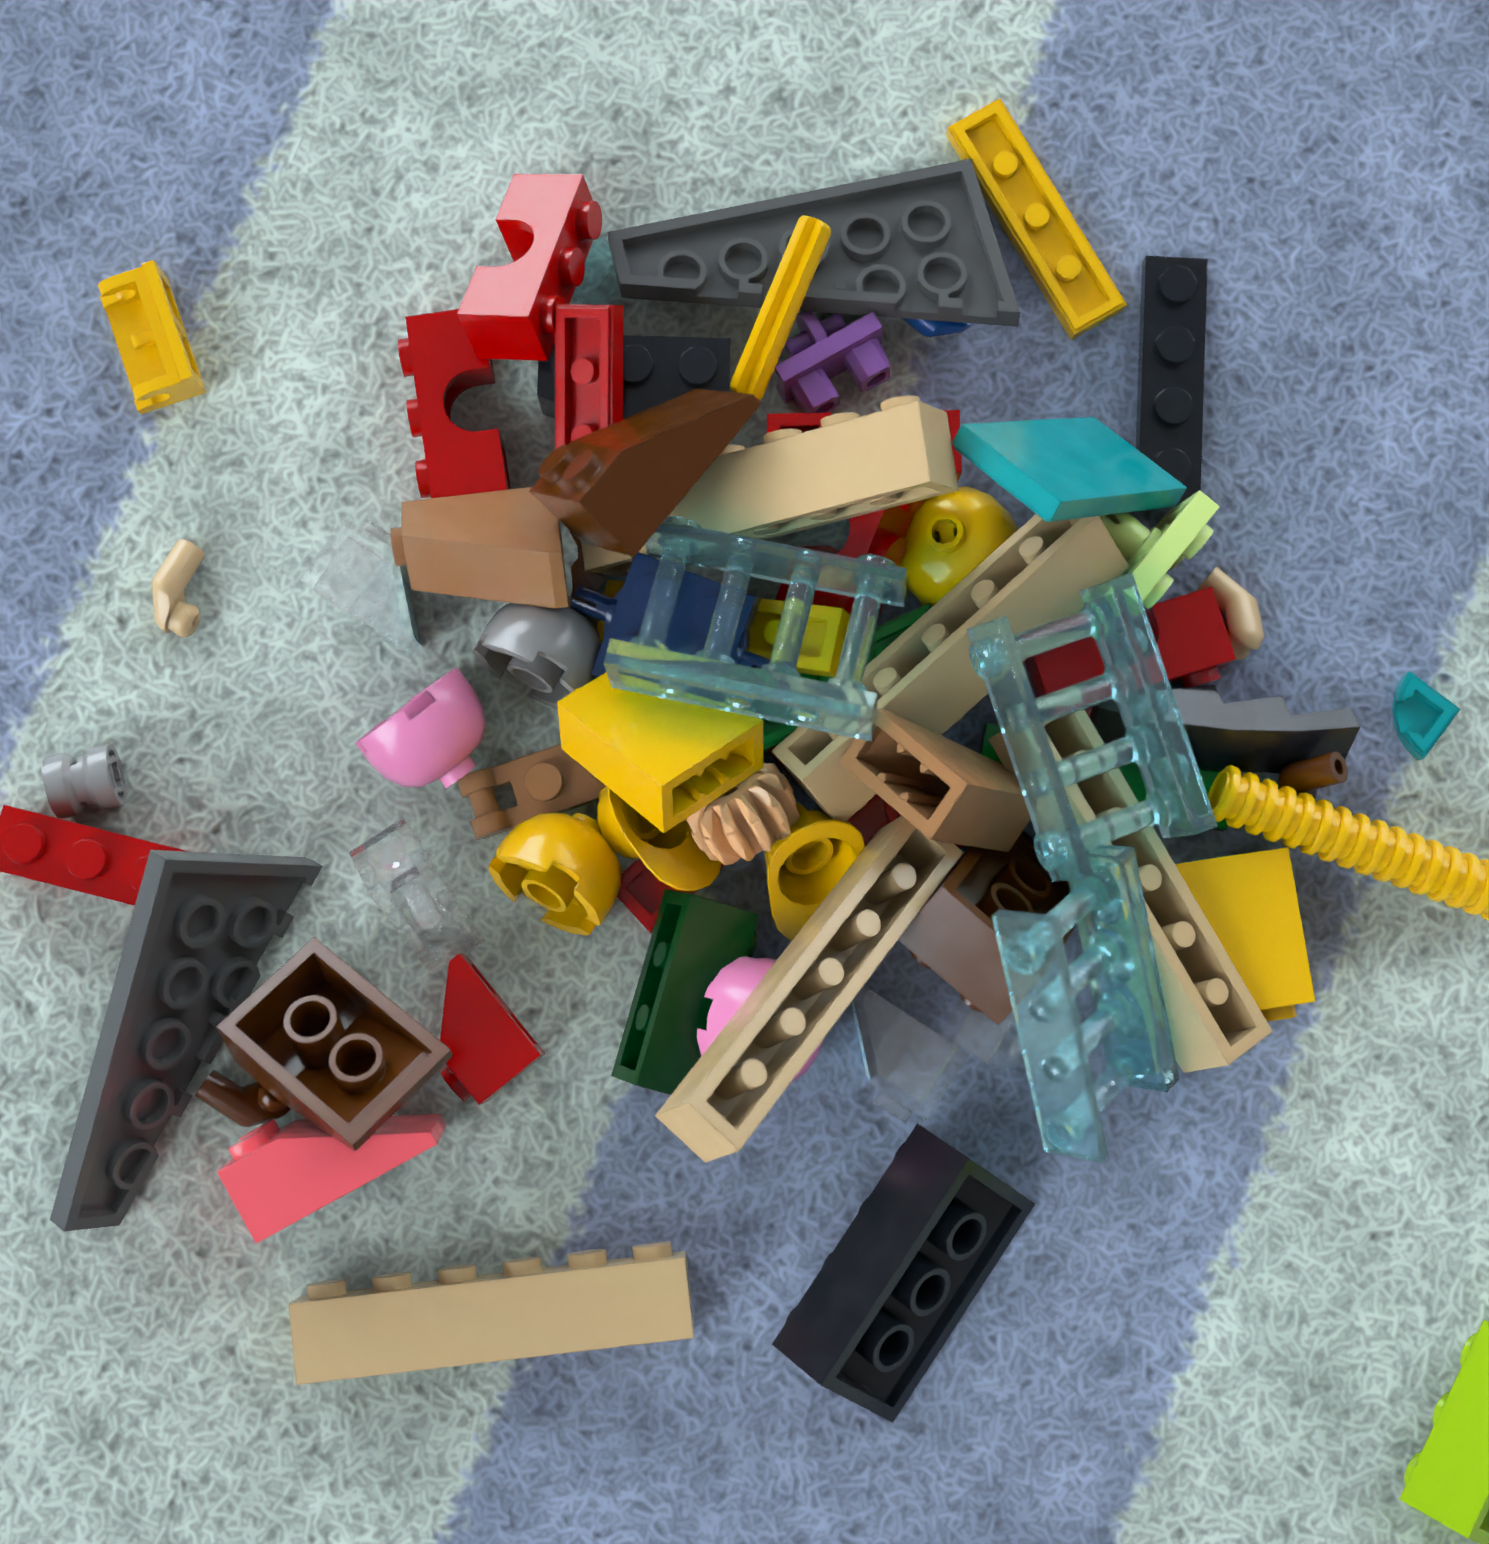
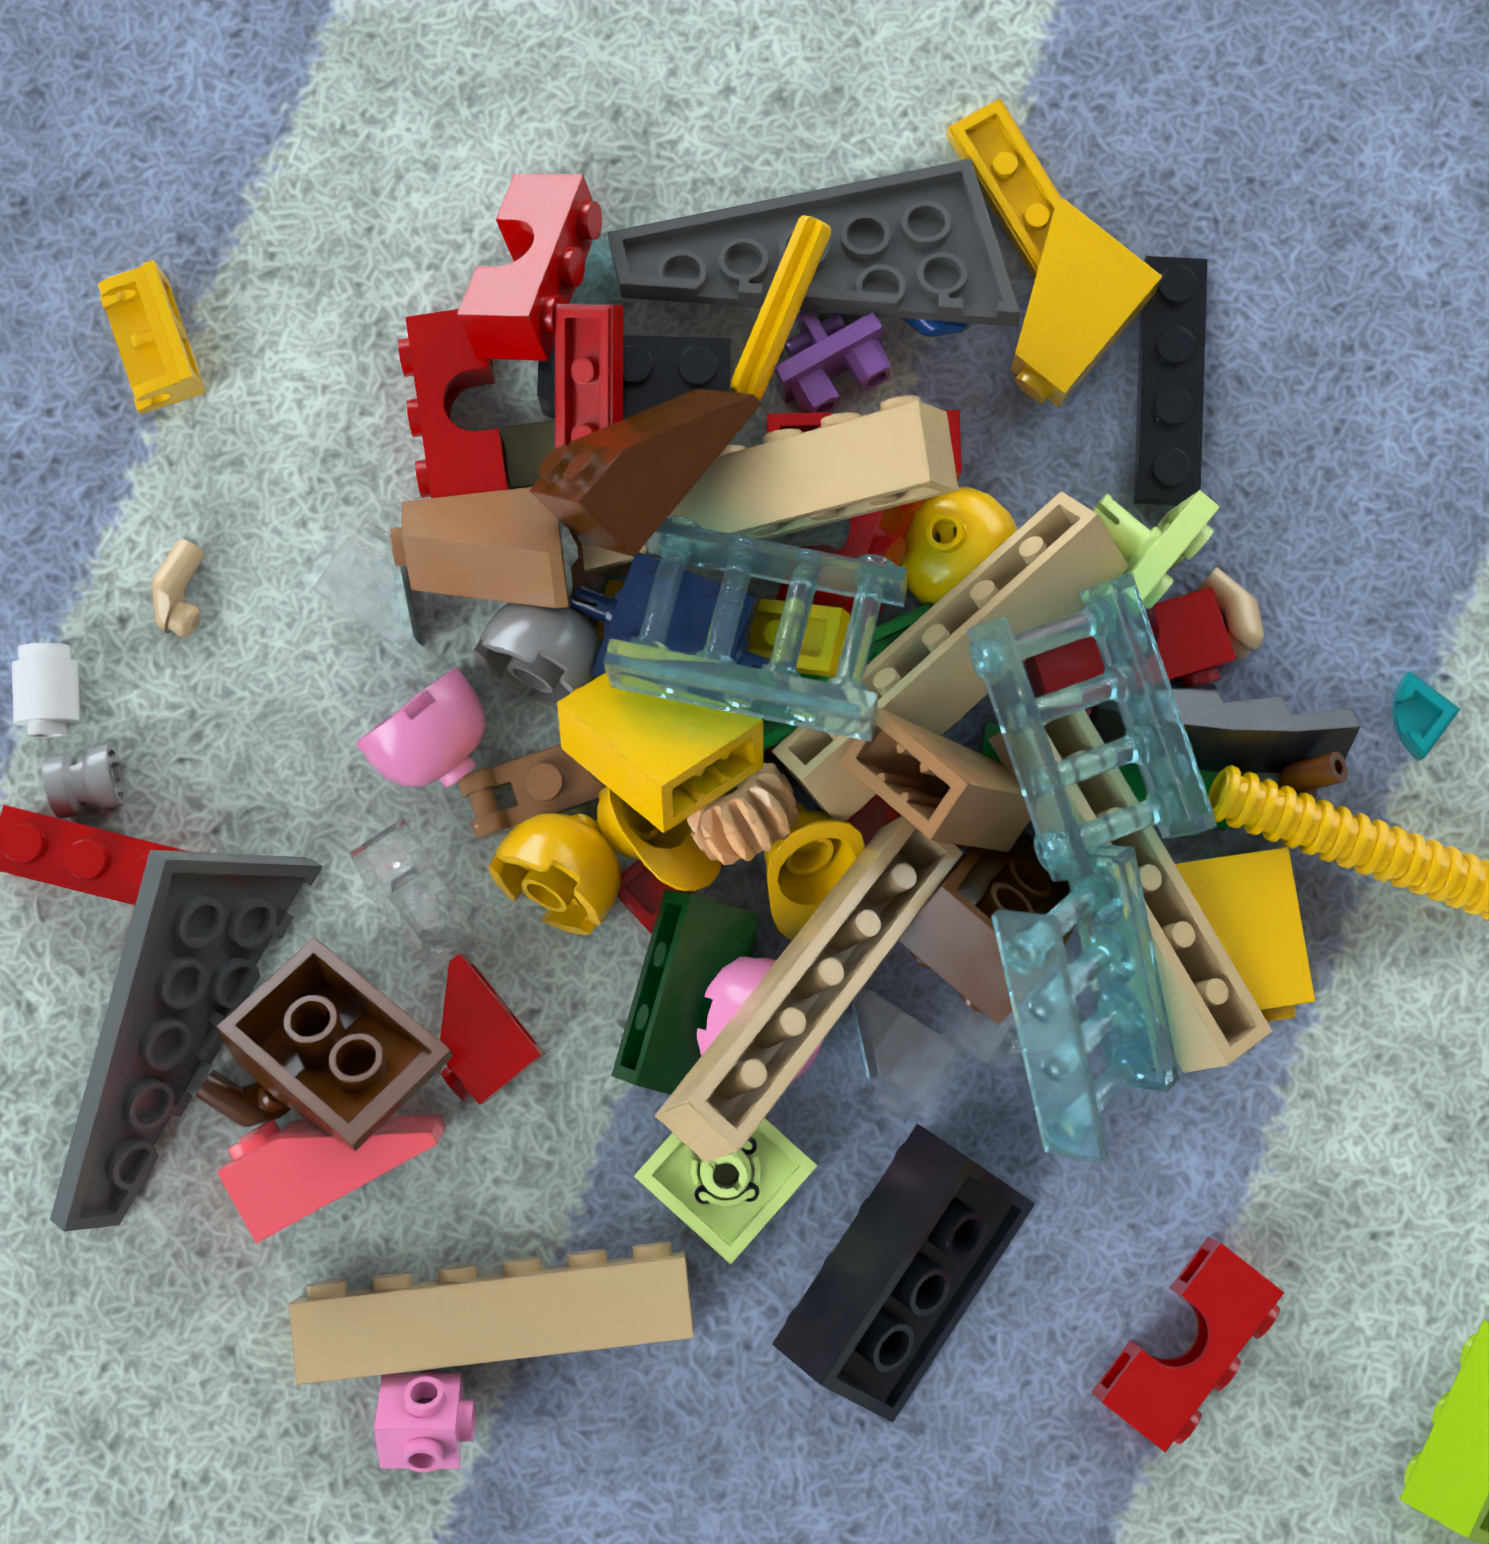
(45, 689): none -> white brick
(423, 1421): none -> bright pink brick
(526, 449): none -> olive tile
(728, 1218): none -> yellowish green plate
(1067, 467): teal tile -> none
(1078, 305): none -> yellow slope
(1230, 1308): none -> red arch

